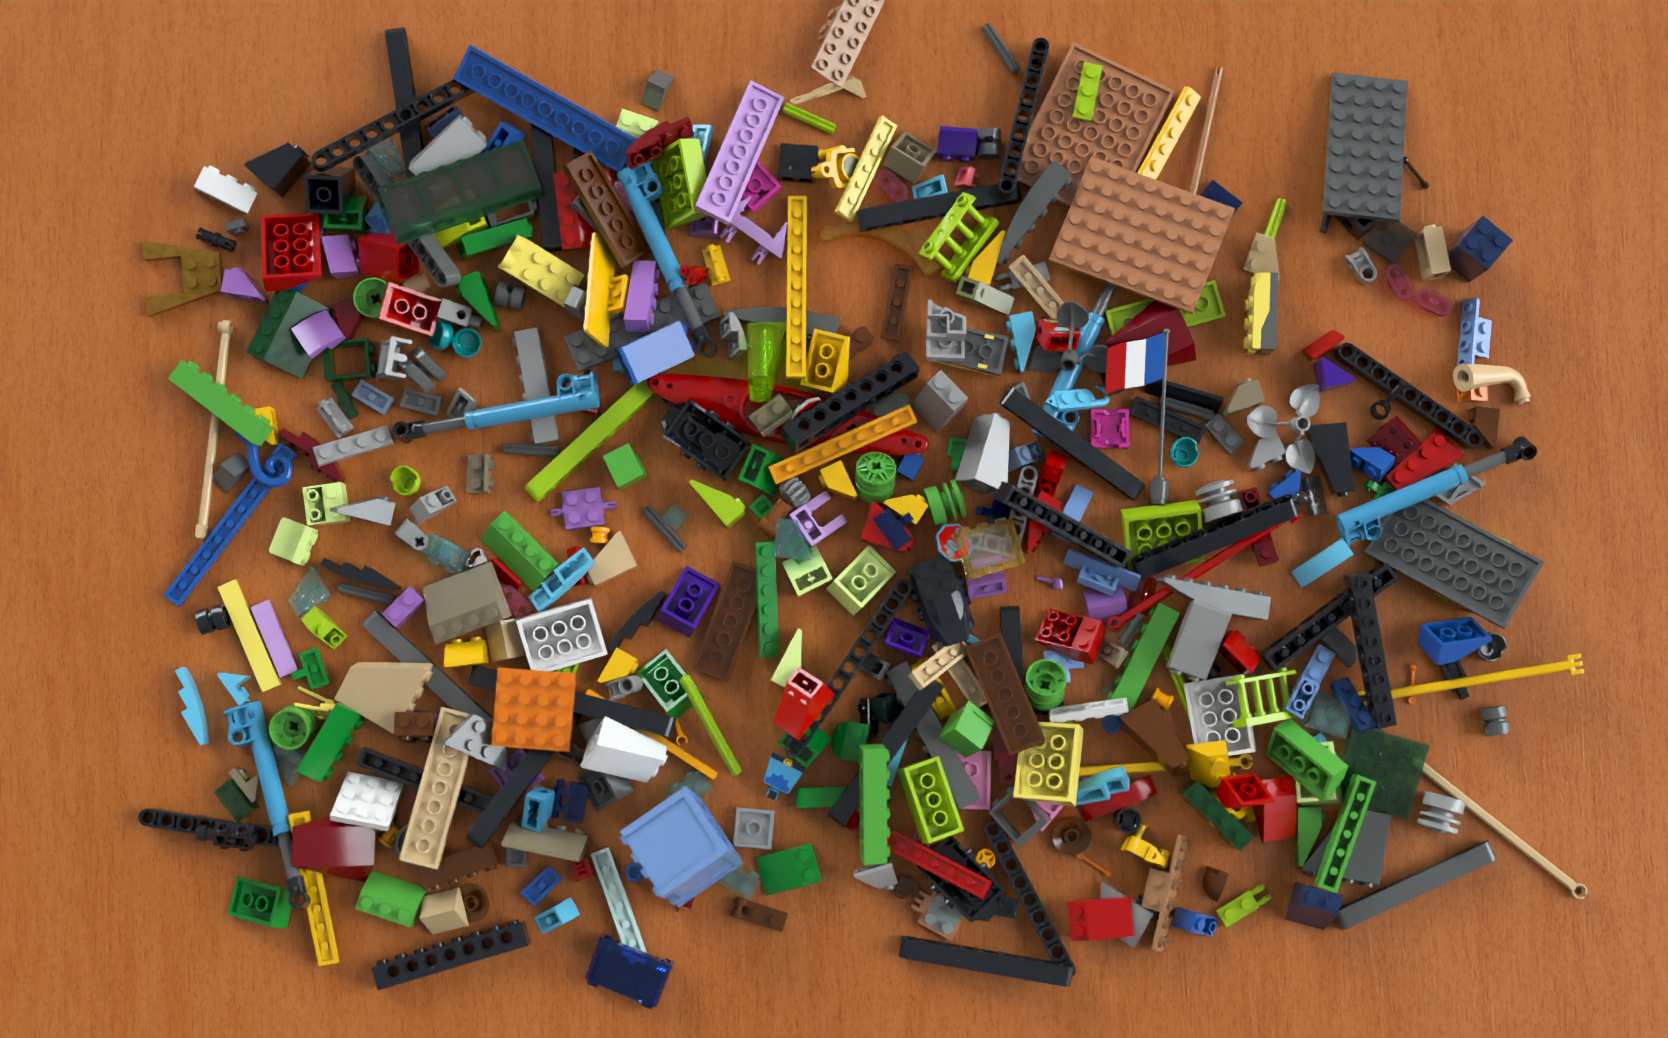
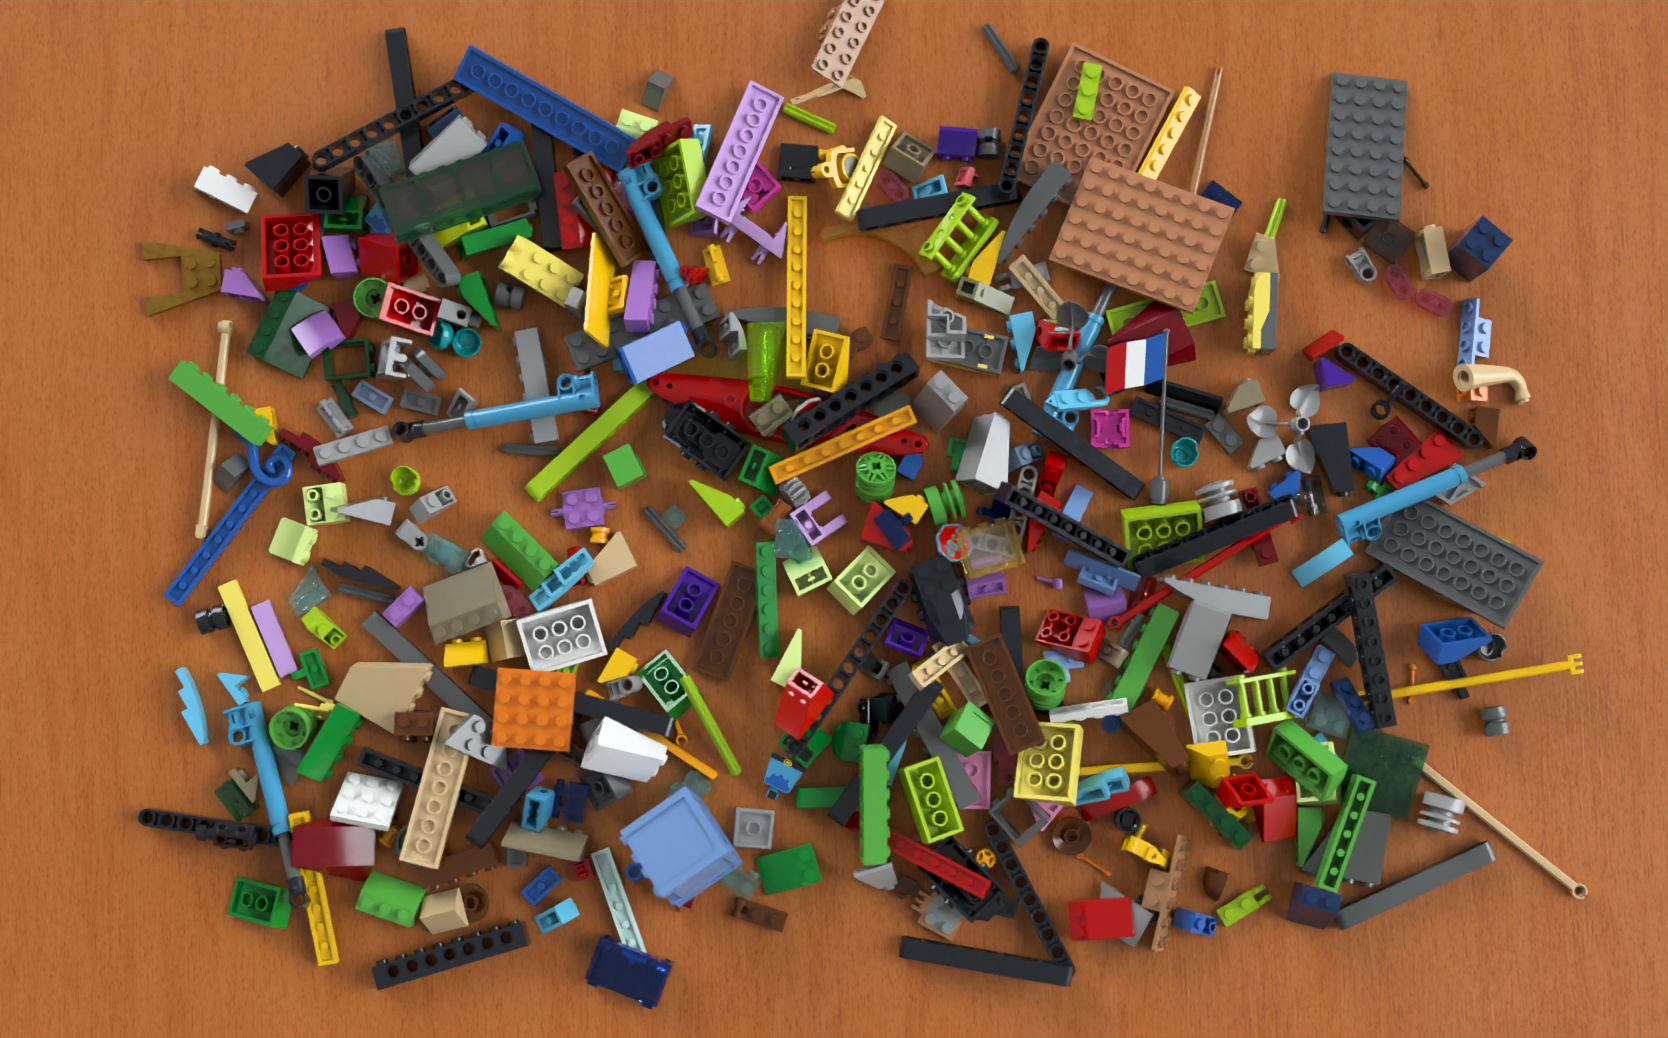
(479, 474): dark tan bracket -> none
(837, 480): yellow slope -> none

